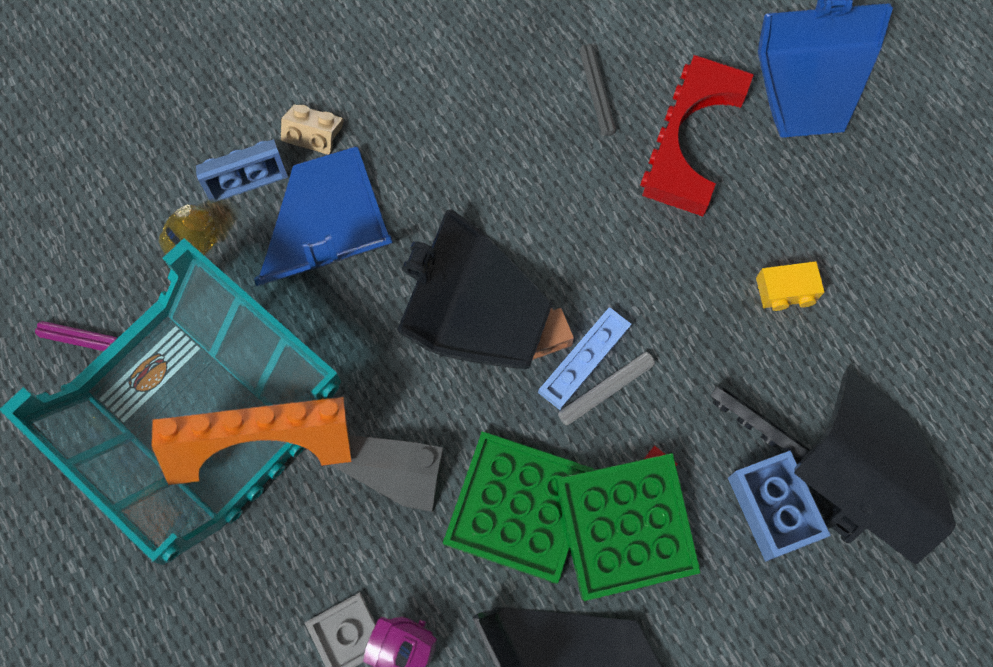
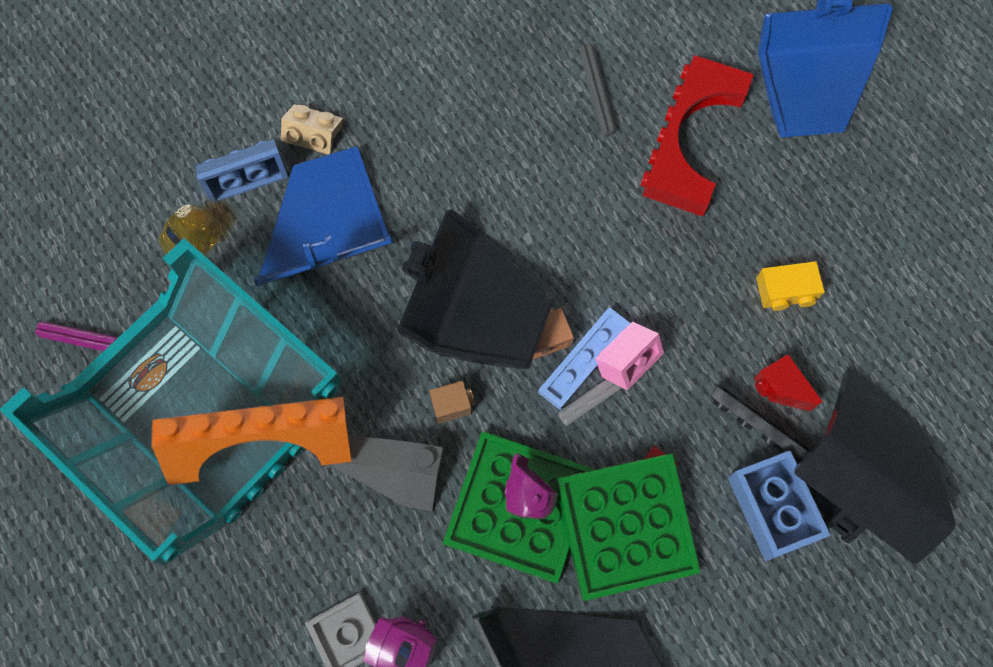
(451, 401): none -> medium nougat brick
(528, 493): none -> magenta helmet
(629, 355): none -> bright pink brick
(786, 385): none -> red slope

